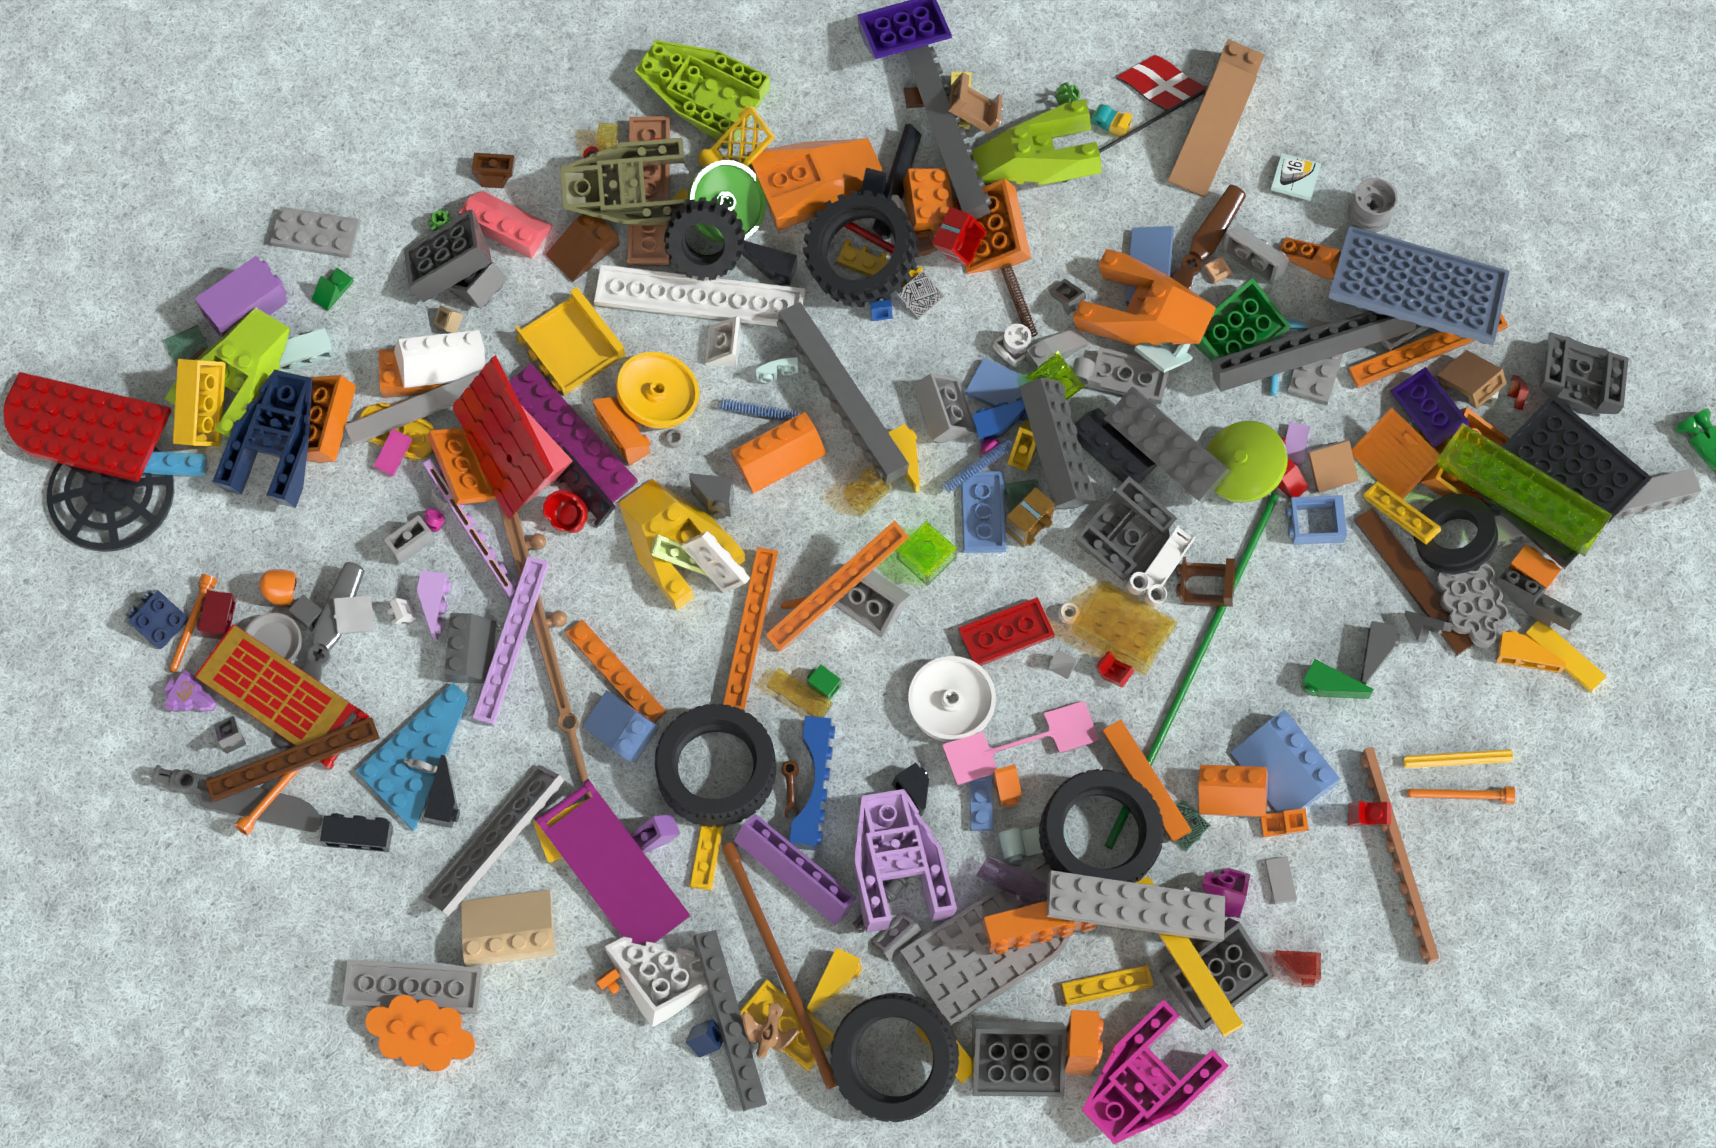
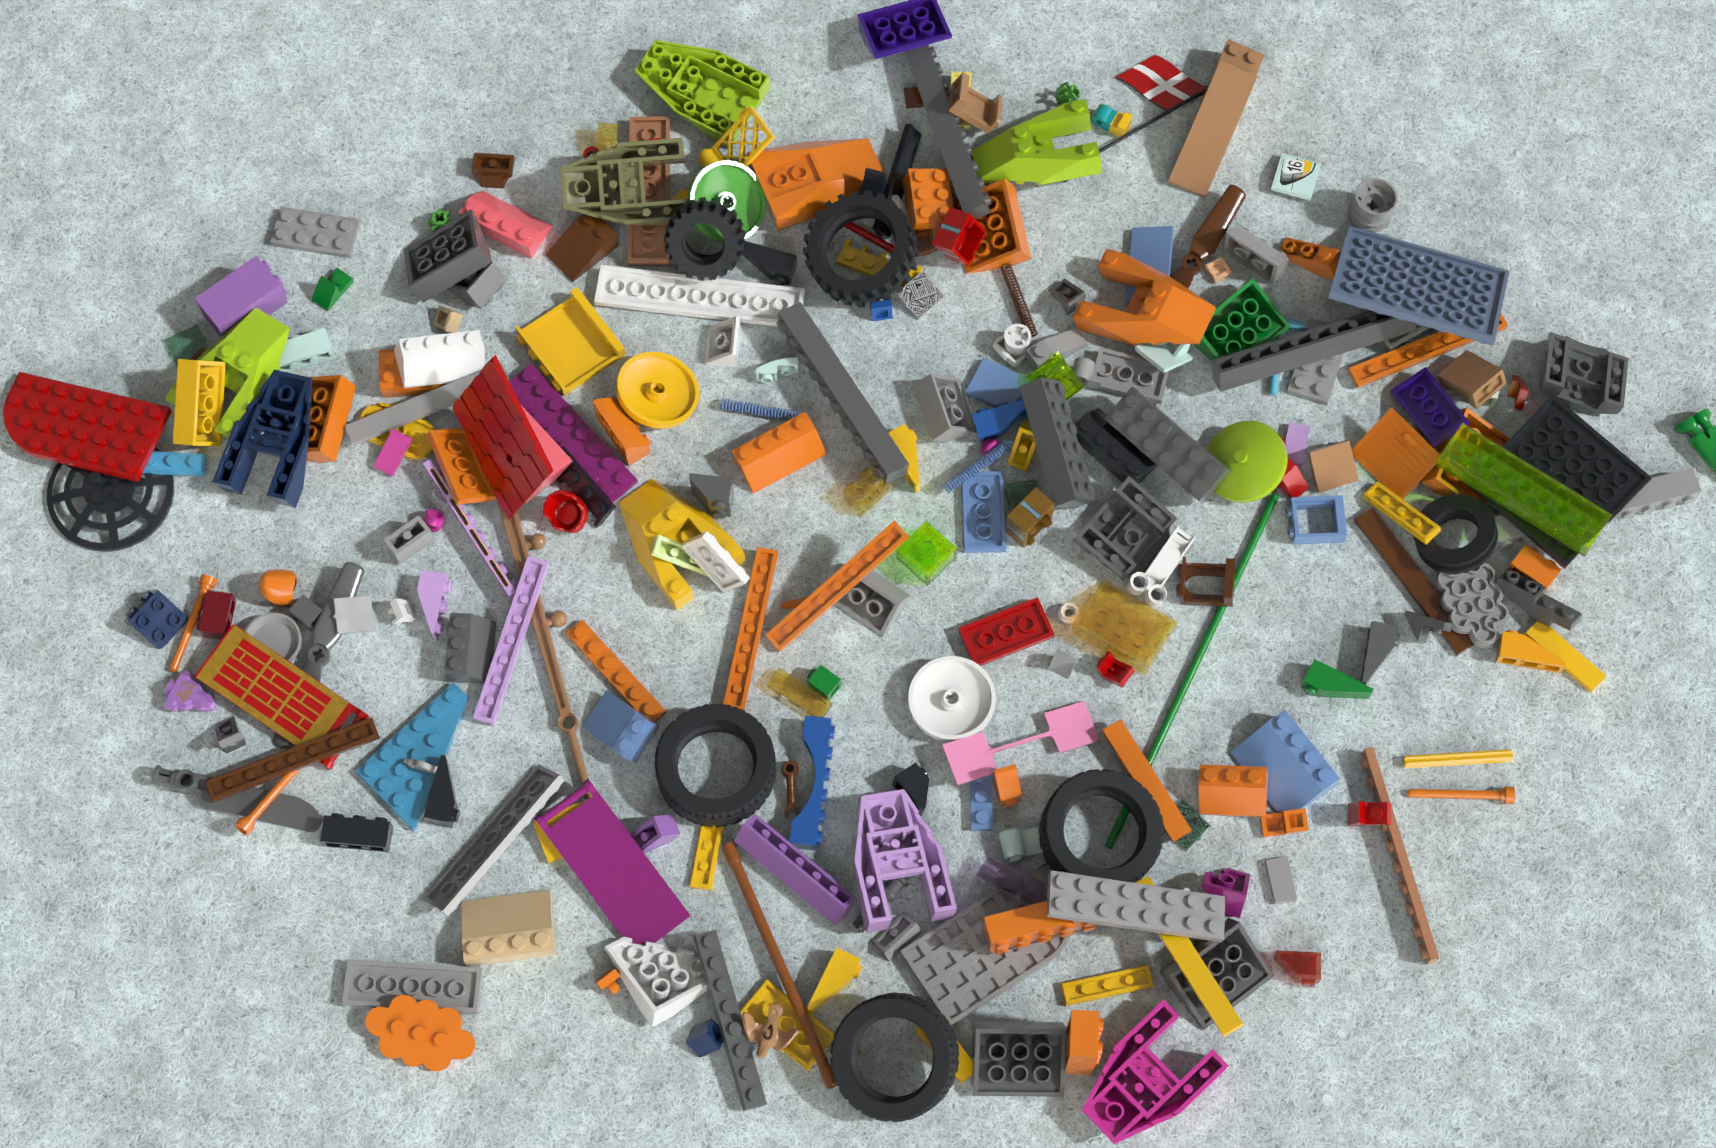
(674, 444): light grey piece -> none

